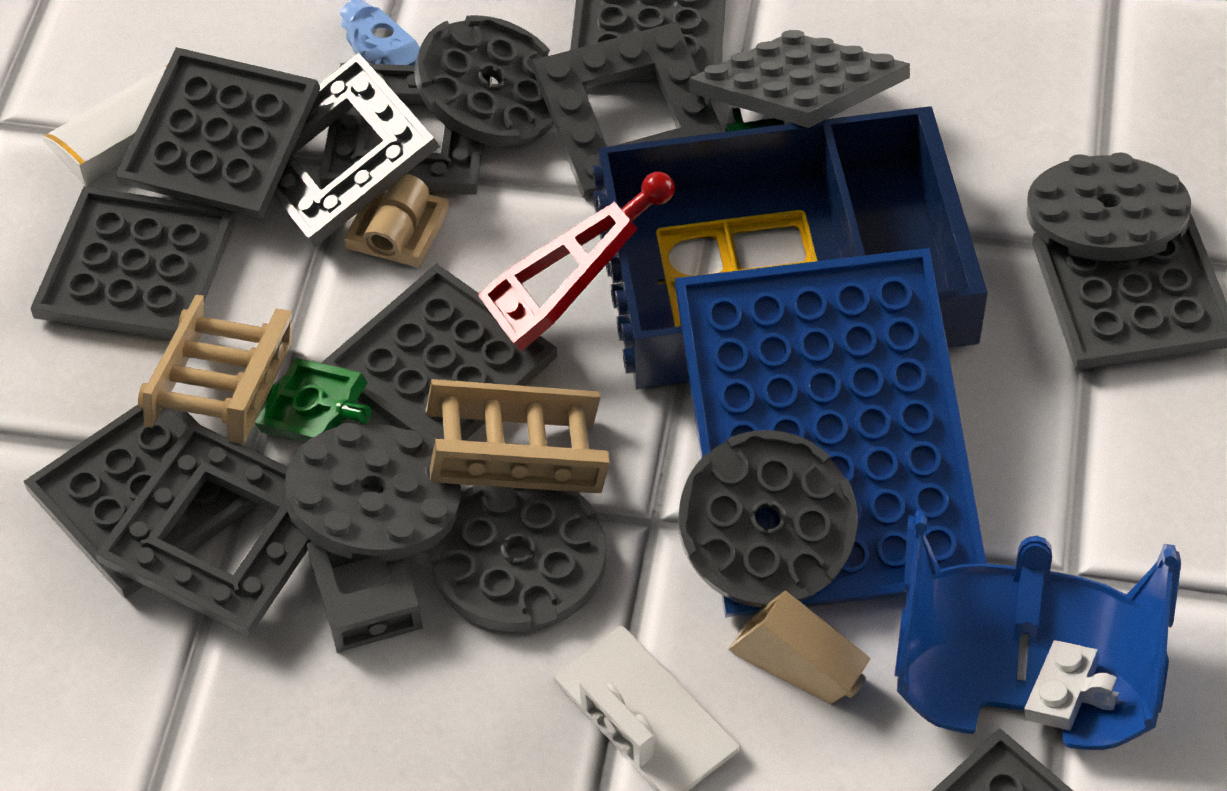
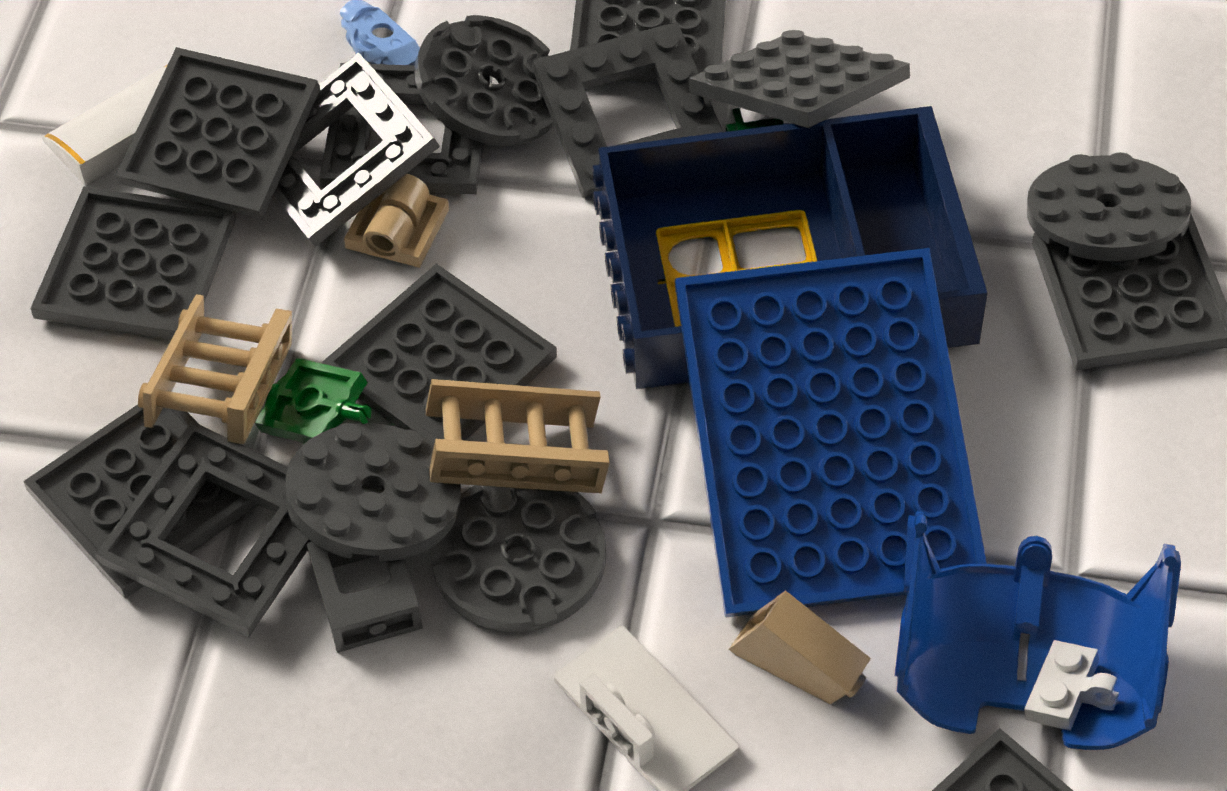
(513, 304): plate -> none
(778, 474): dark grey plate -> none

